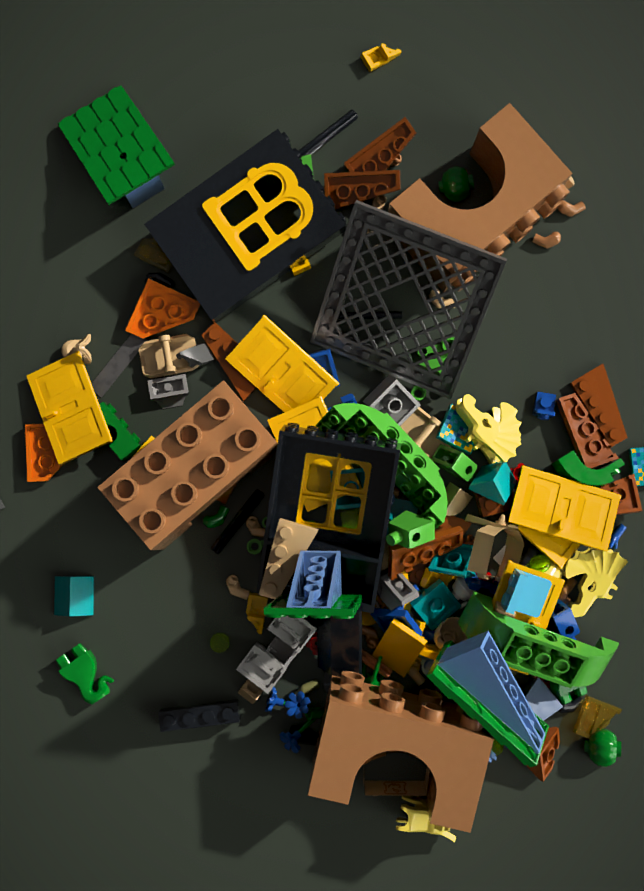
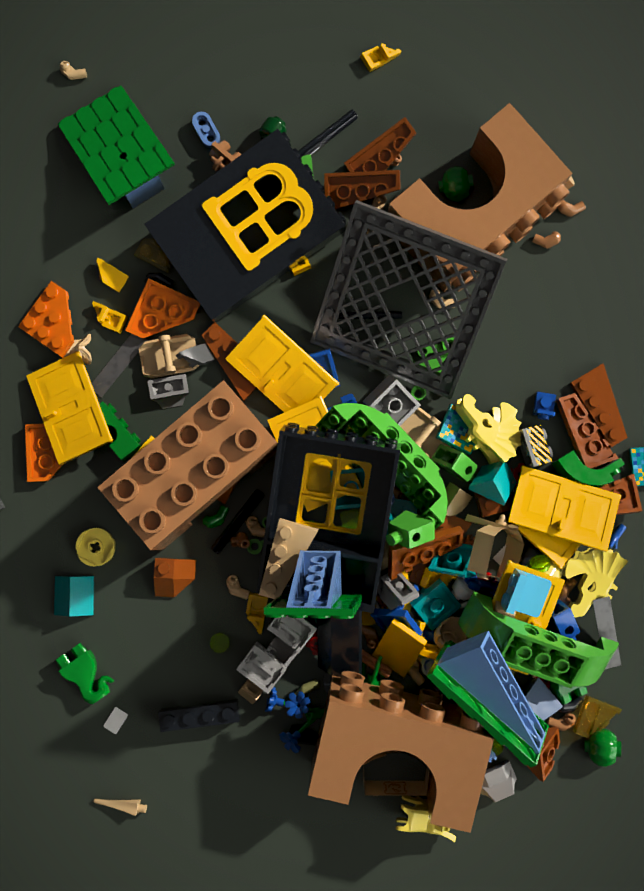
(51, 320): none -> orange plate
(70, 72): none -> tan arm
(106, 545): none -> light yellow plate
(109, 318): none -> yellow slope
(111, 276): none -> yellow slope
(115, 720): none -> white sticker
(128, 806): none -> tan piece
(173, 575): none -> dark orange slope
(207, 130): none -> medium blue plate
(220, 154): none -> medium nougat hips
(240, 541): none -> medium nougat arm
(270, 125): none -> dark green head
(499, 781): none -> light grey slope
(534, 446): none -> slope
(563, 723): none -> medium nougat arm
(606, 626): none -> flat silver sticker

